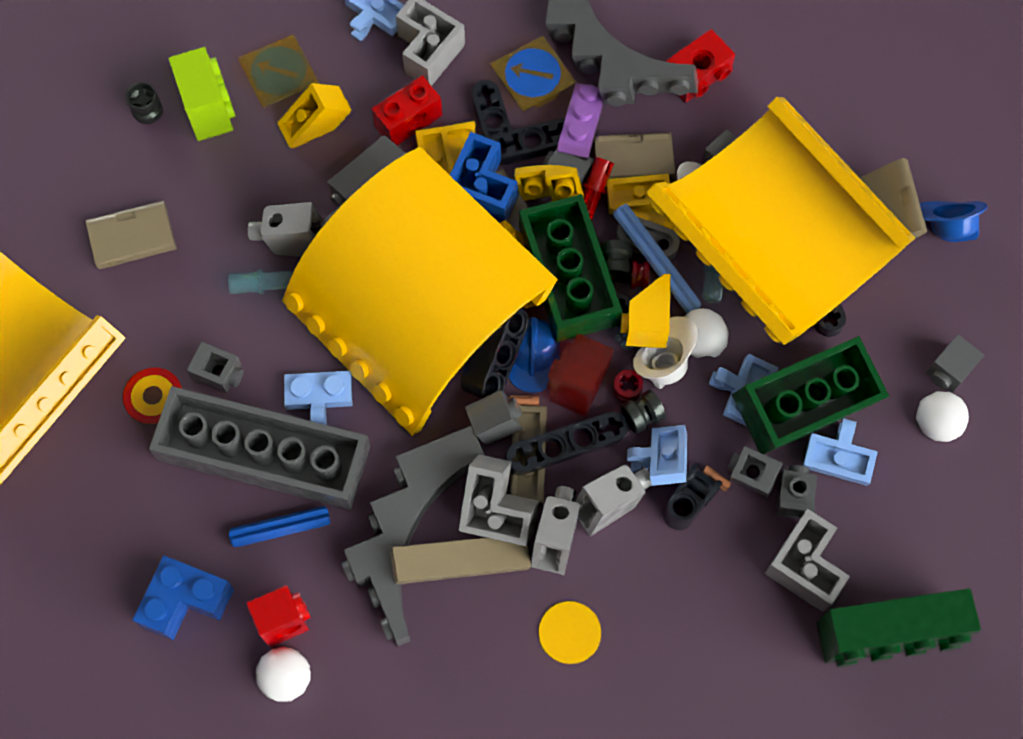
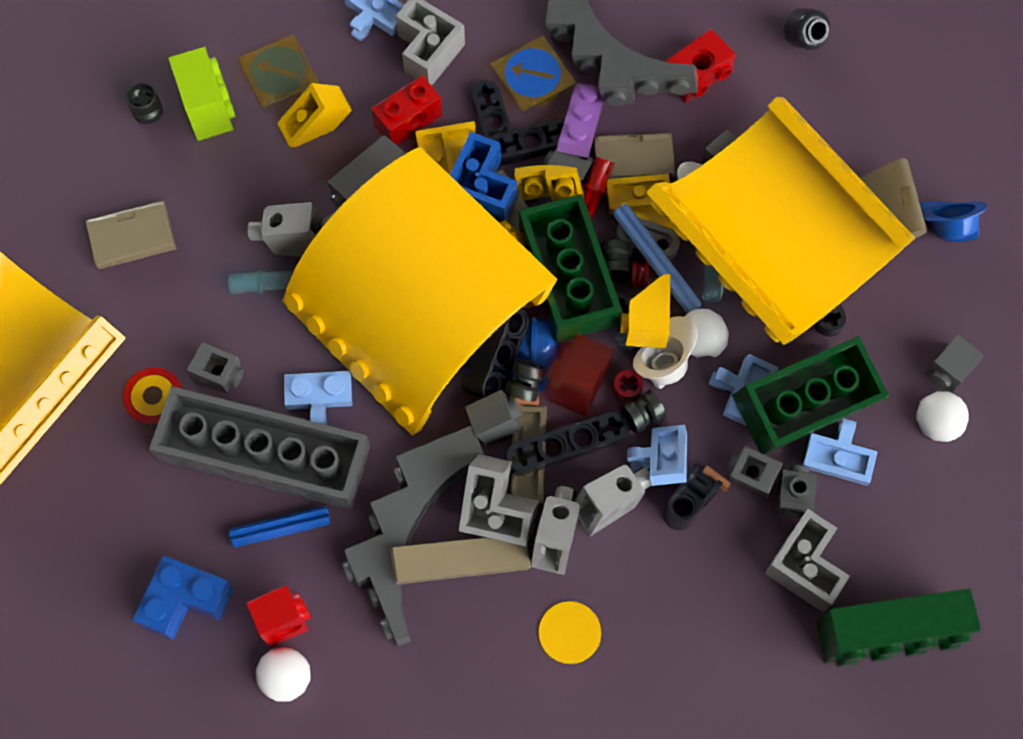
(525, 379): none -> pearl dark grey wheel
(807, 28): none -> black head

